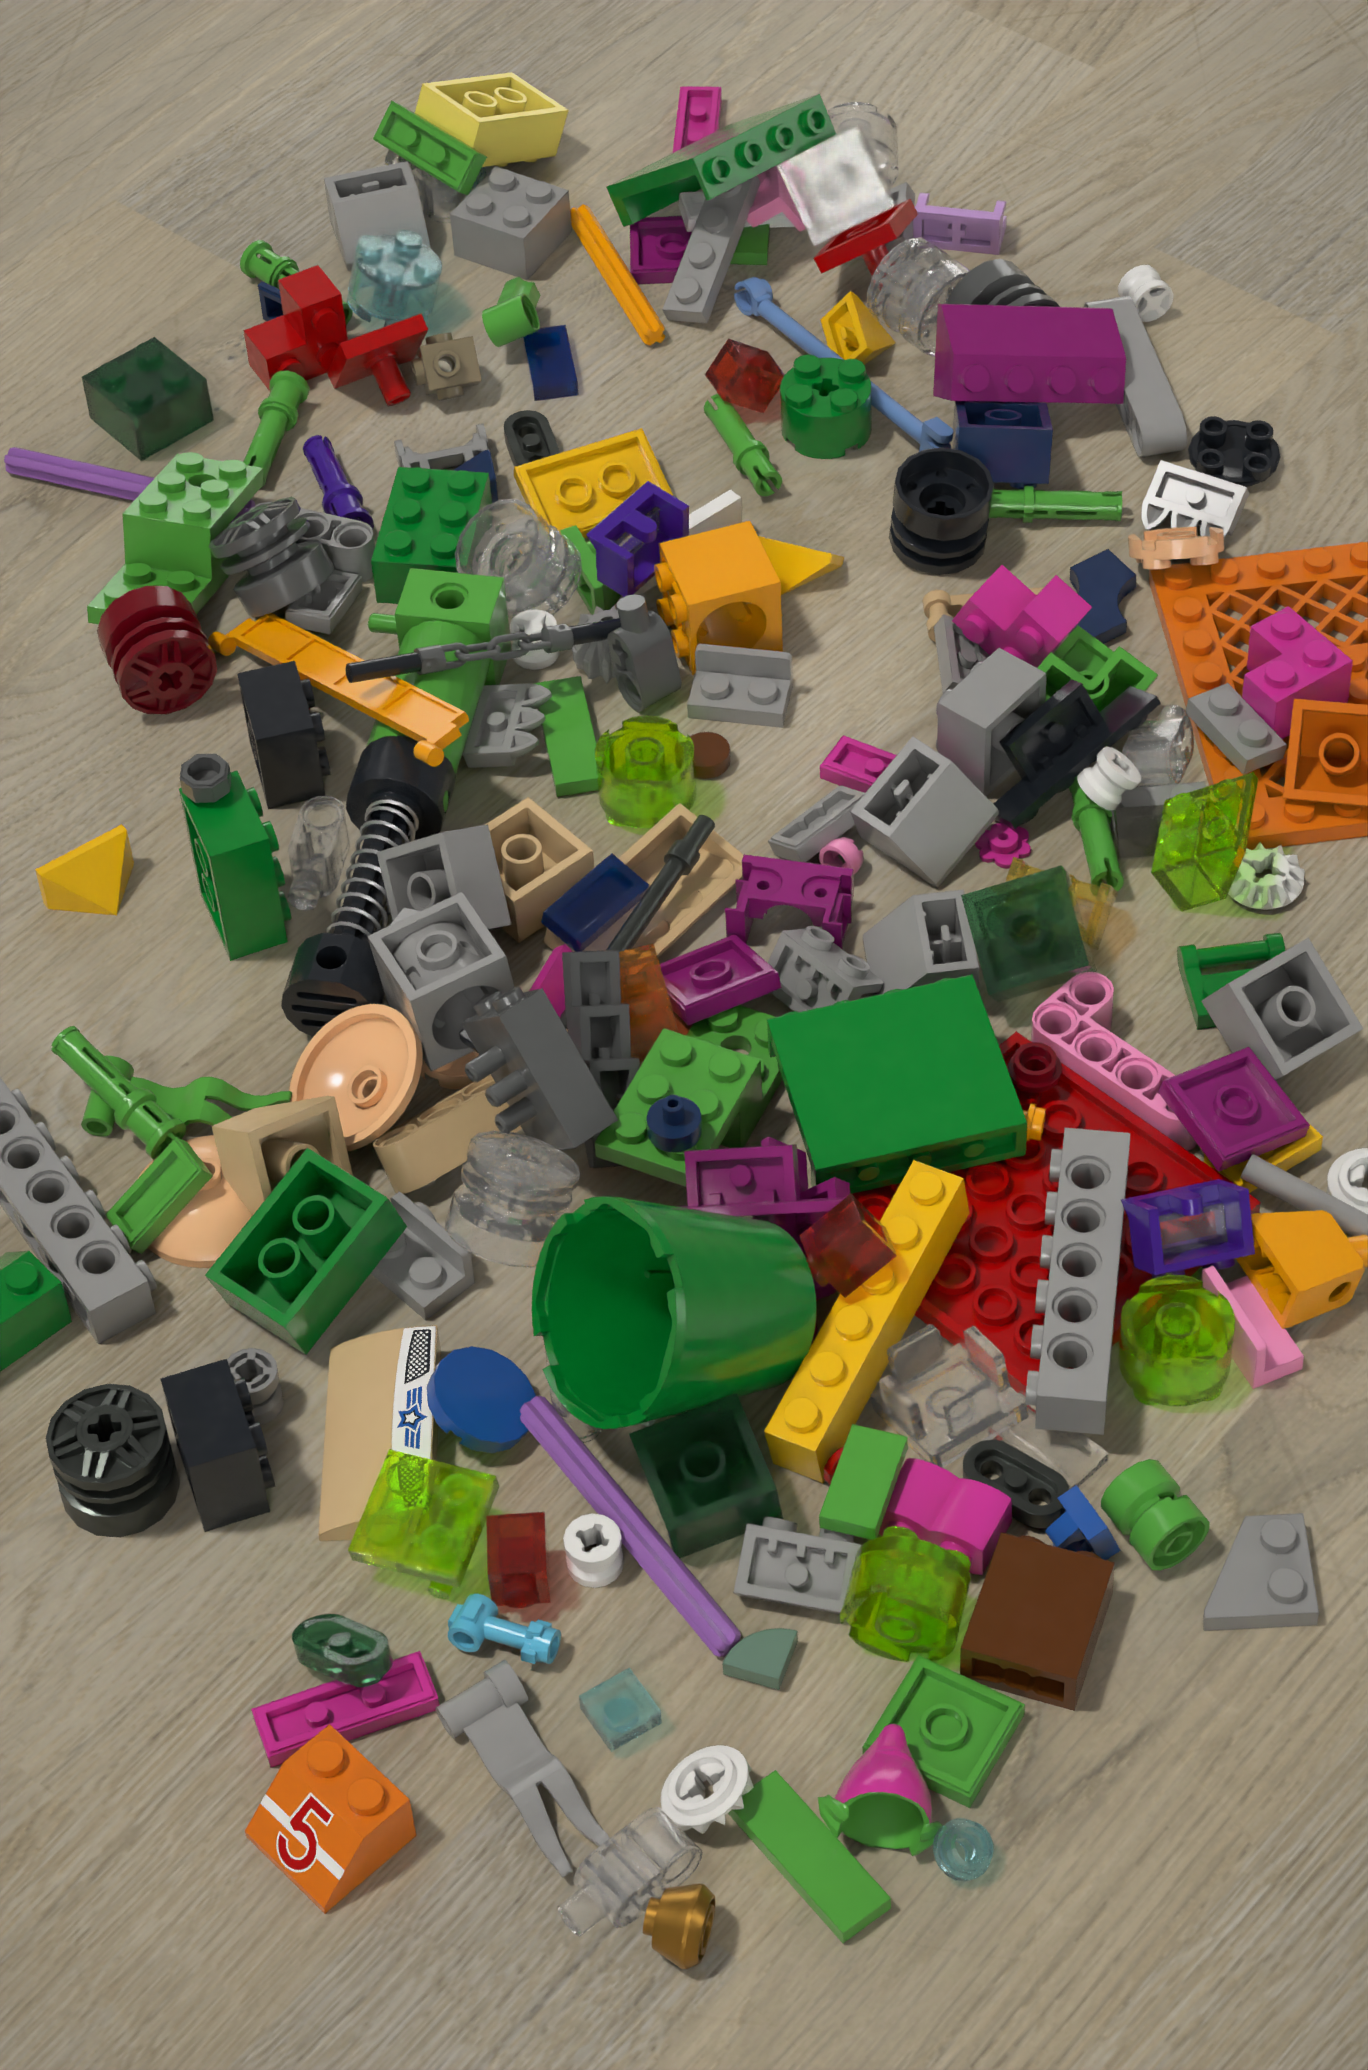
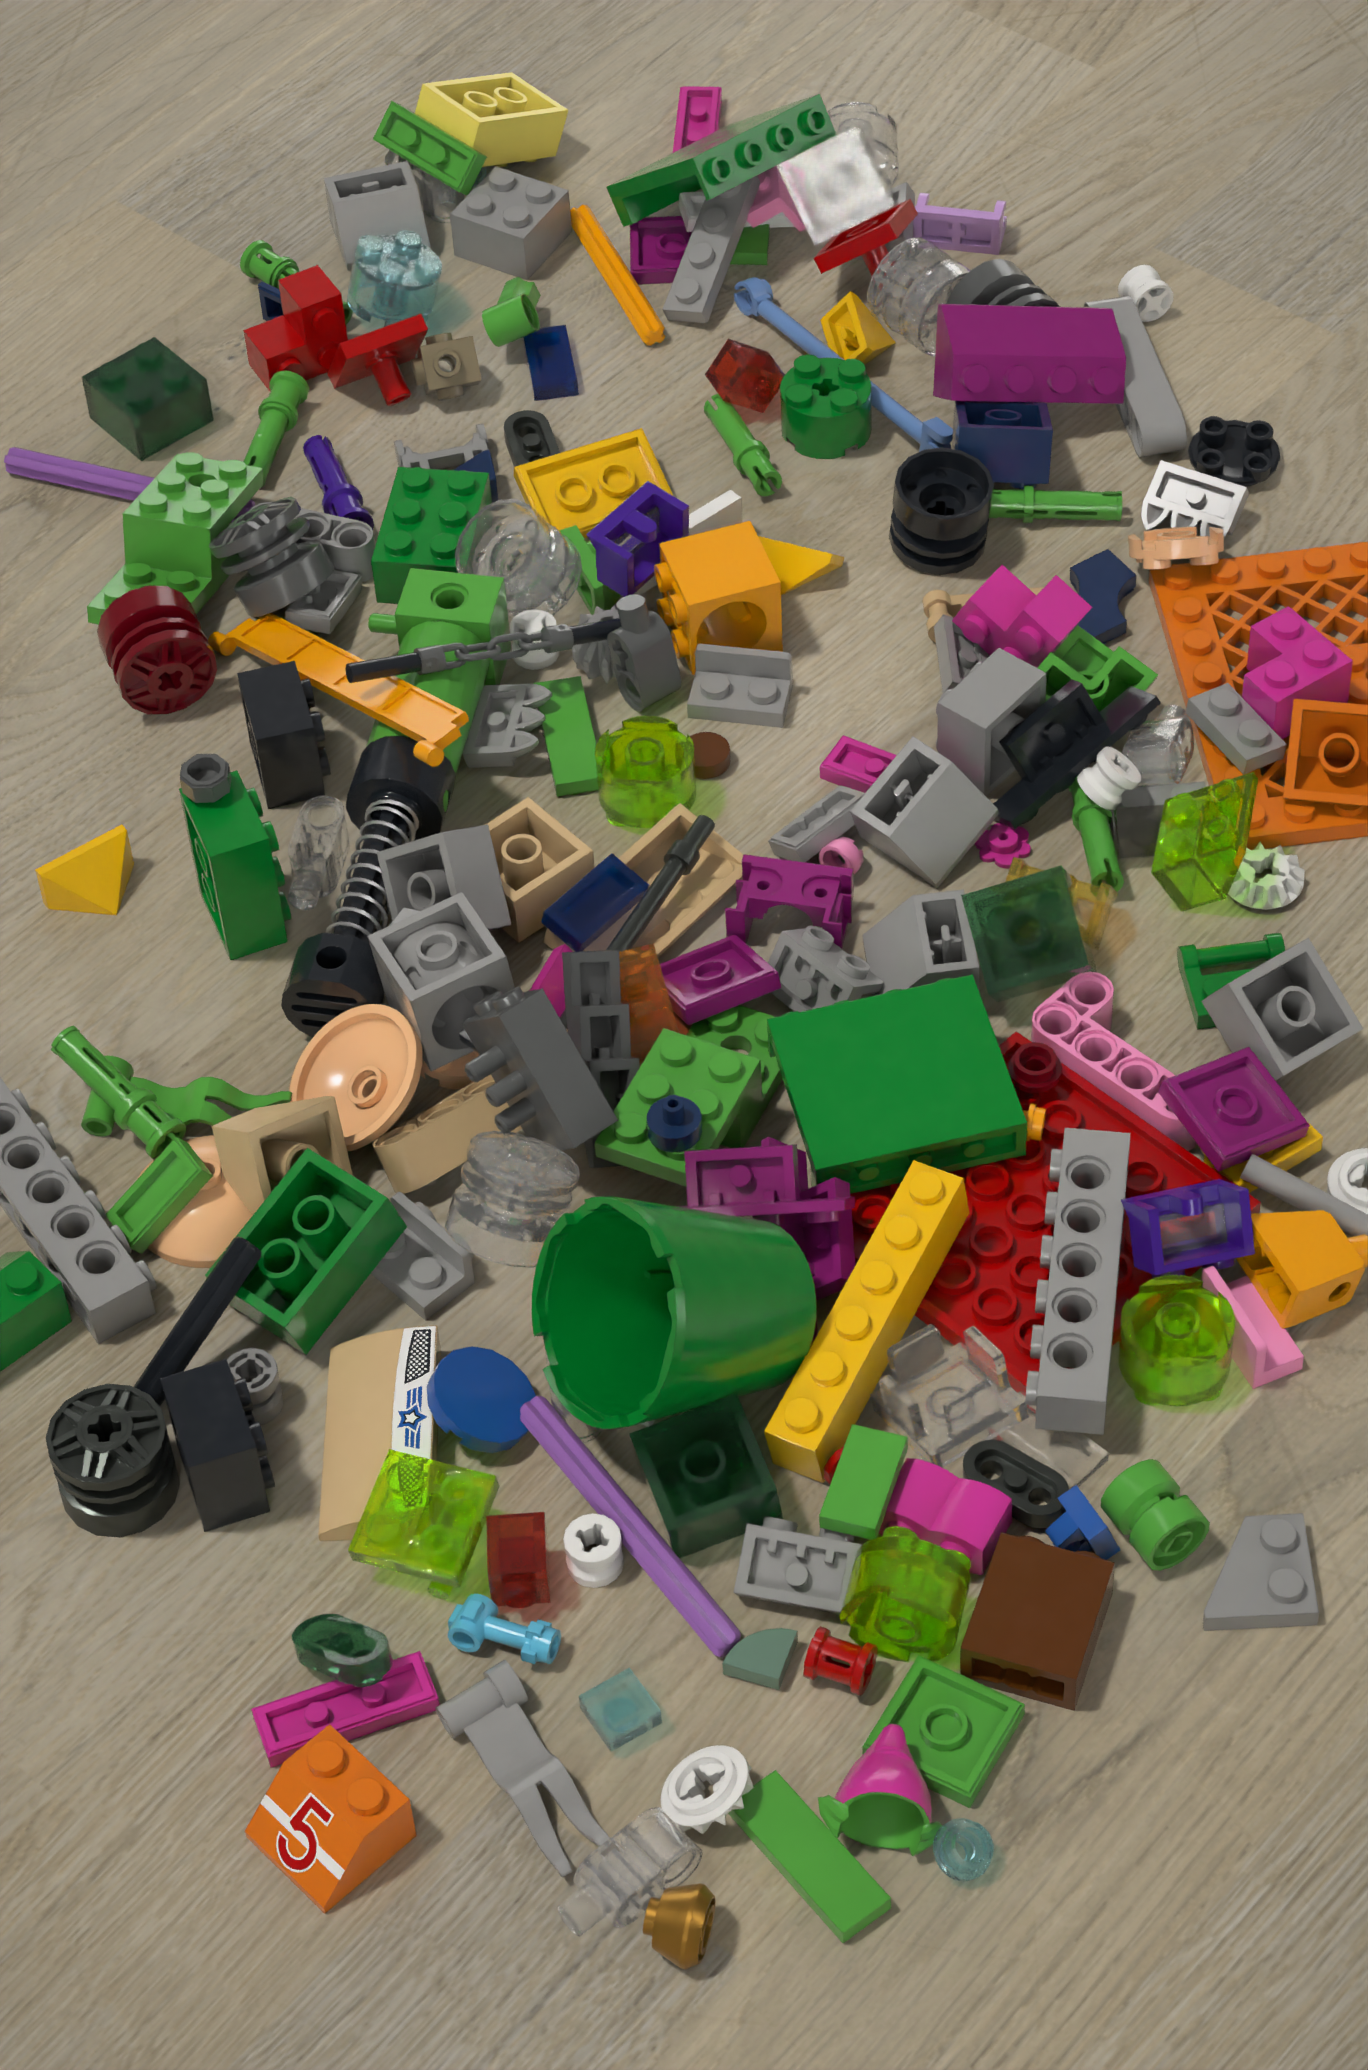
(200, 1316): none -> black axle
(819, 1661): none -> red bush
(847, 1246): clear red brick -> none

